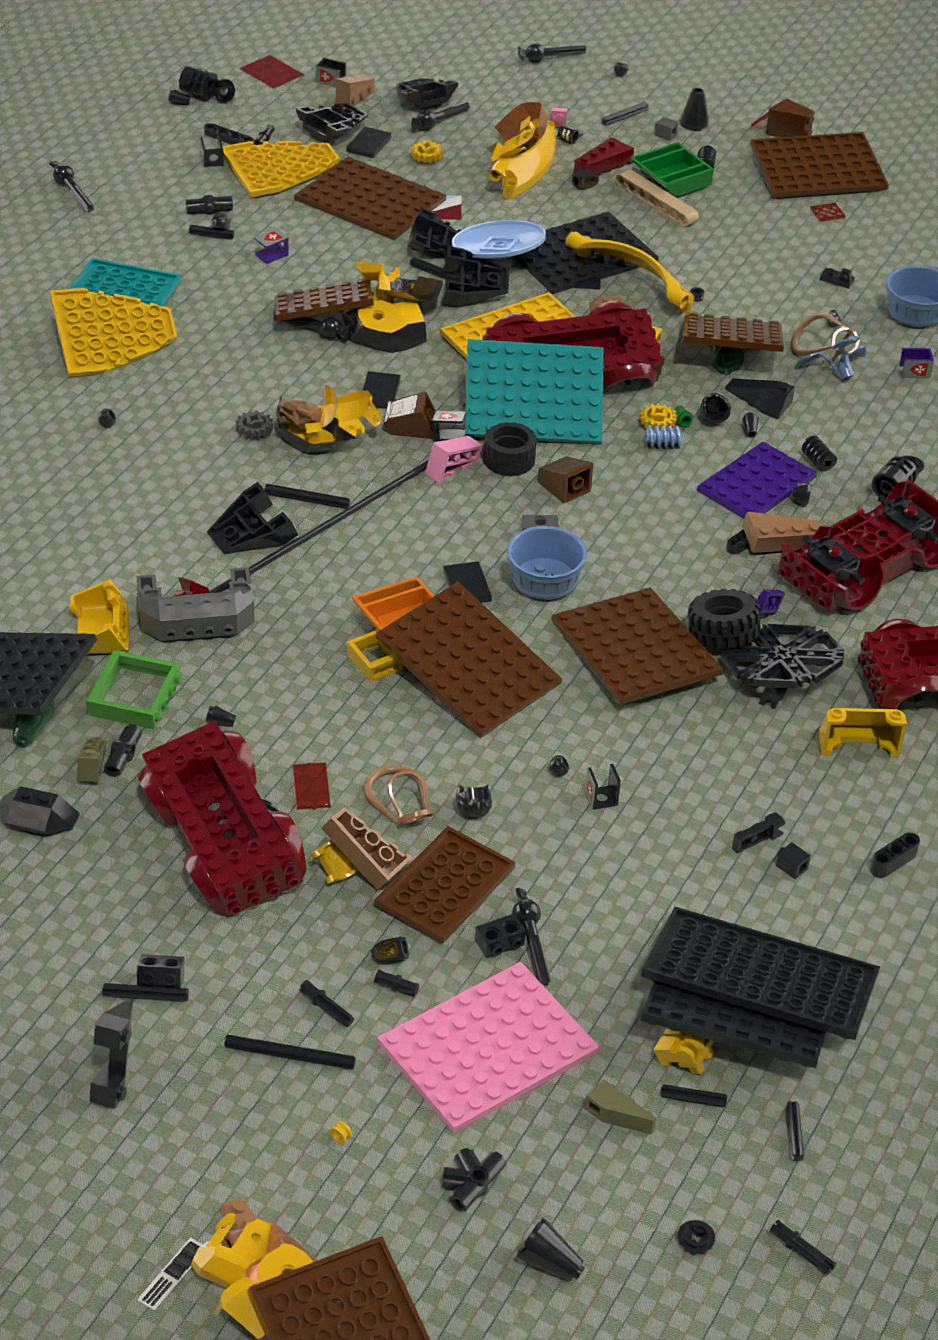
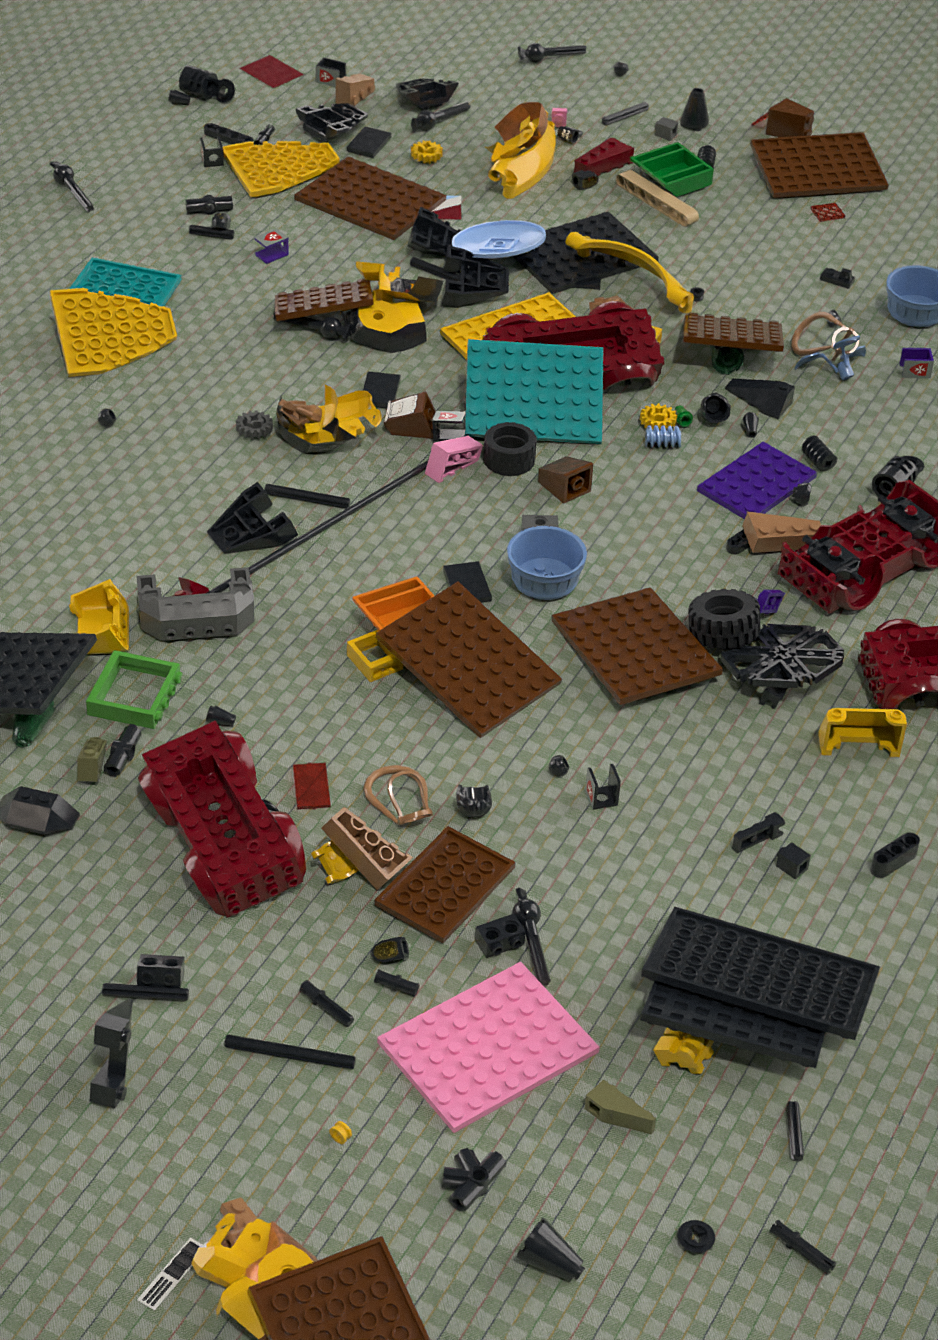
(694, 1095): black axle -> none

